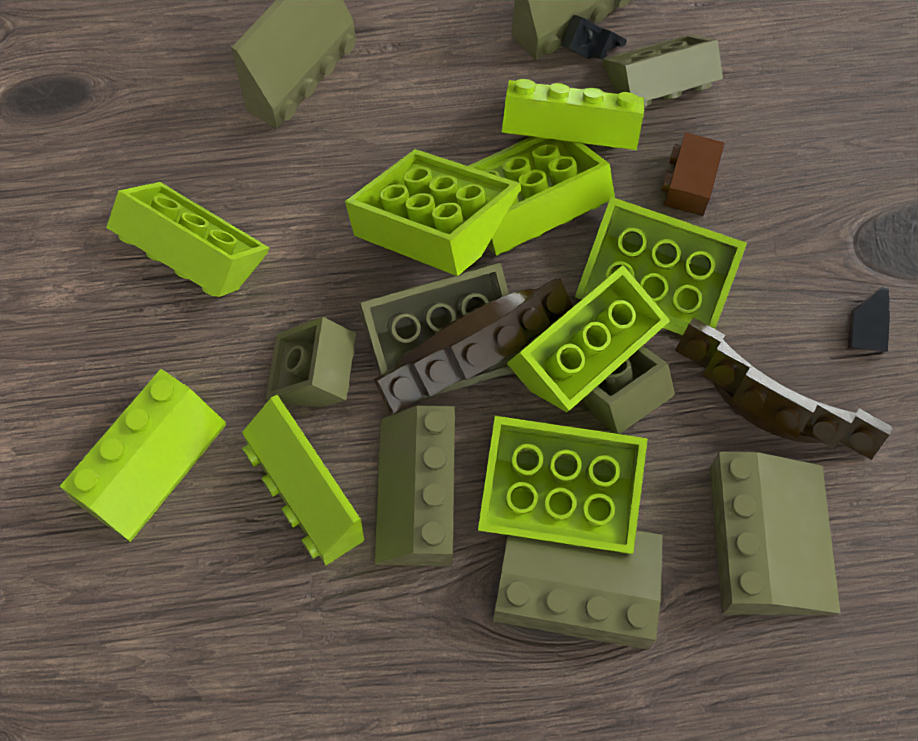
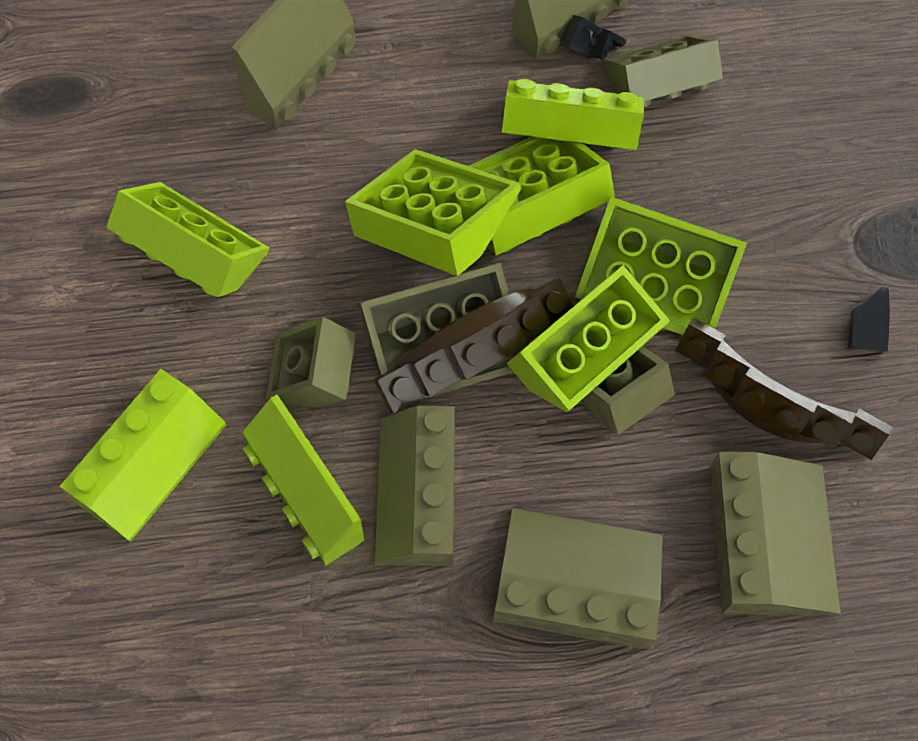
(563, 485): lime slope -> none
(694, 173): reddish brown brick -> none

